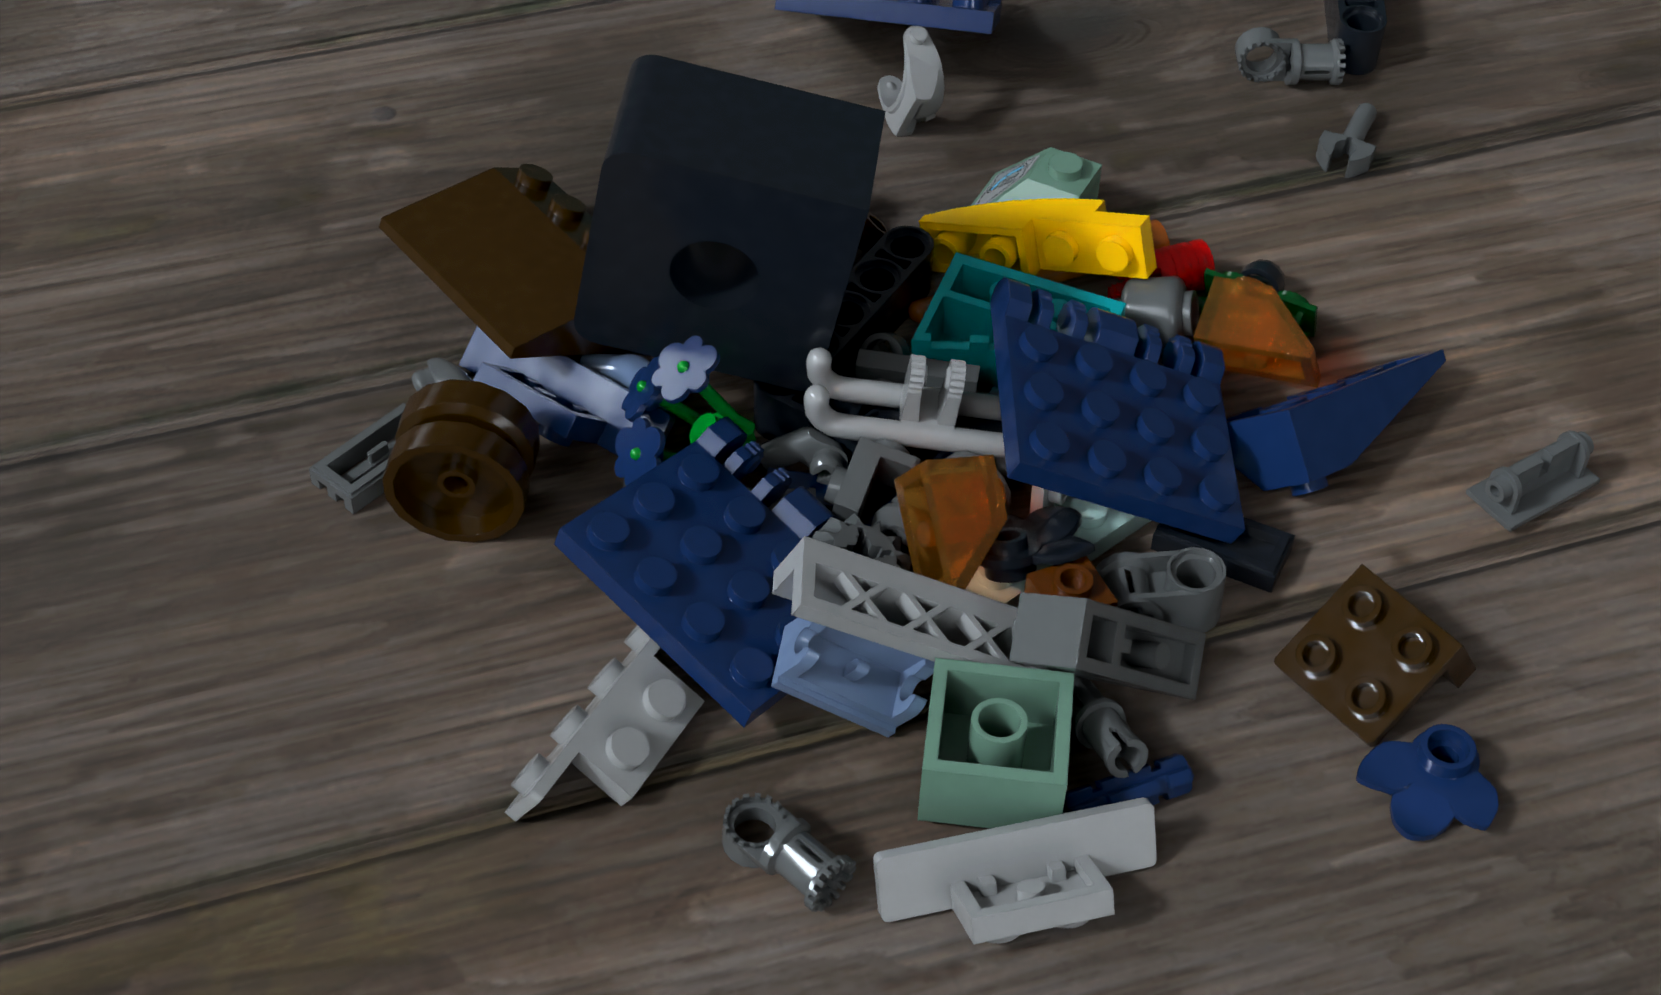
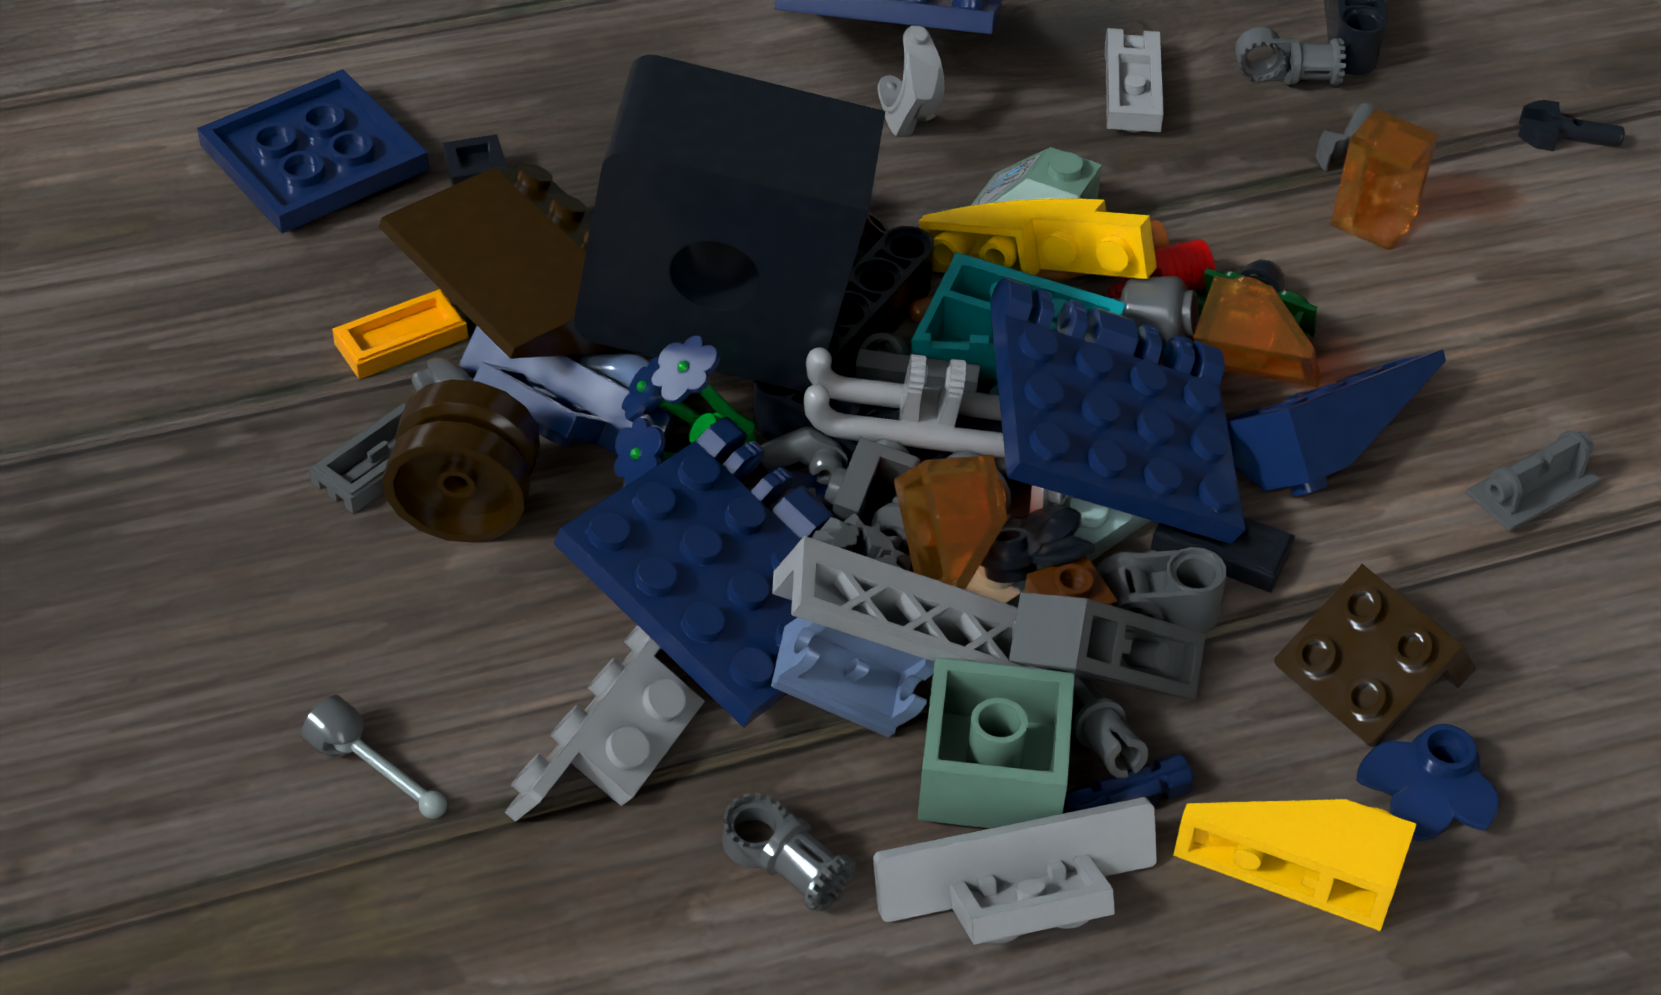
(313, 150): none -> dark blue plate
(337, 730): none -> hinge
(400, 333): none -> light orange tile
(471, 157): none -> black plate
(1133, 81): none -> light grey plate
(1306, 850): none -> yellow slope
(1383, 179): none -> clear orange panel
(1545, 125): none -> black bar

